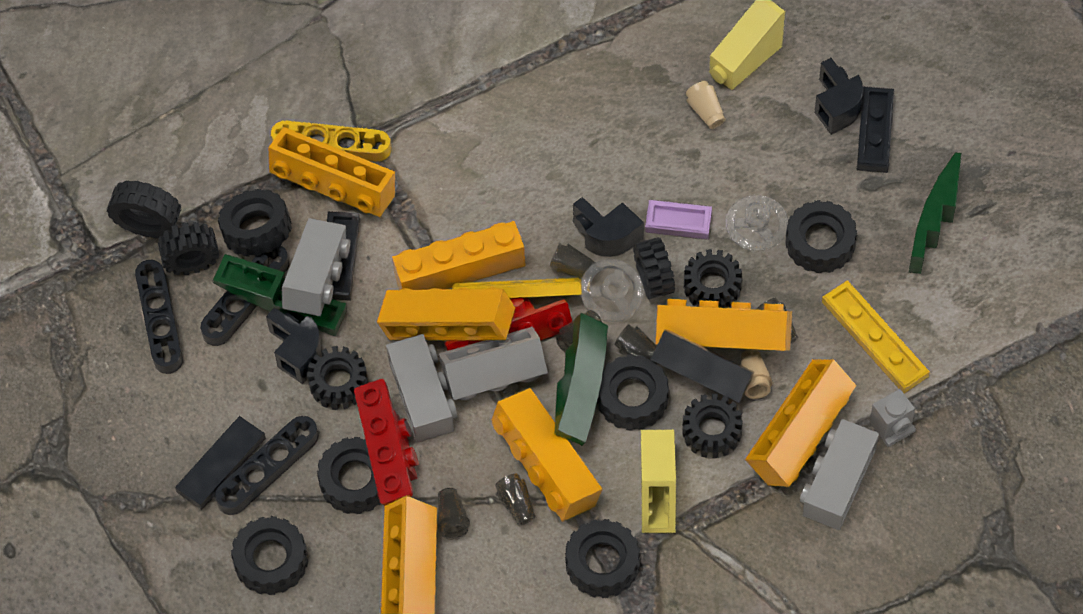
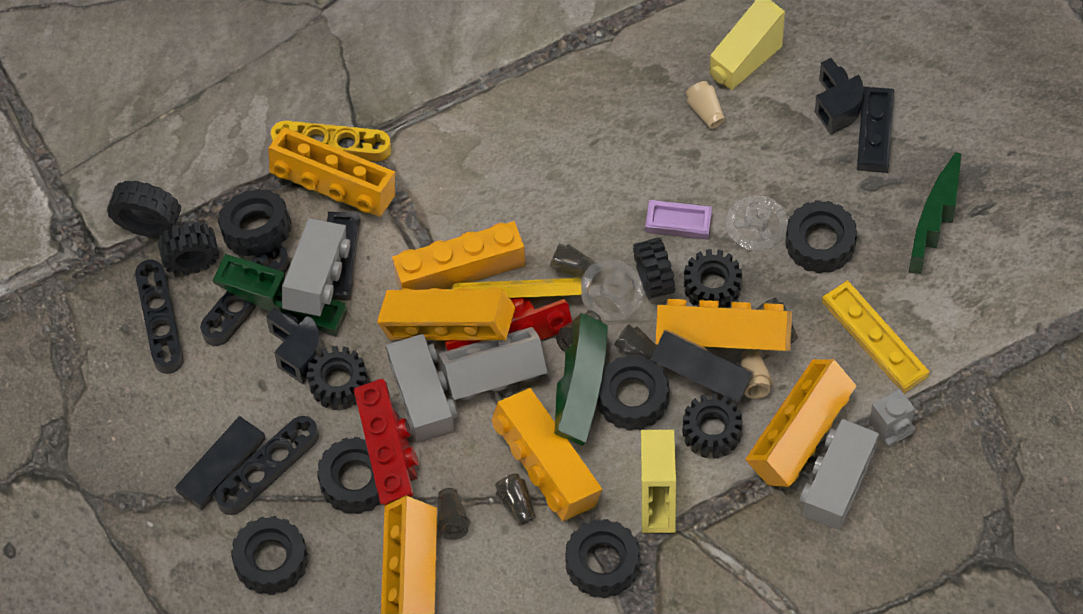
(608, 234): black brick -> none

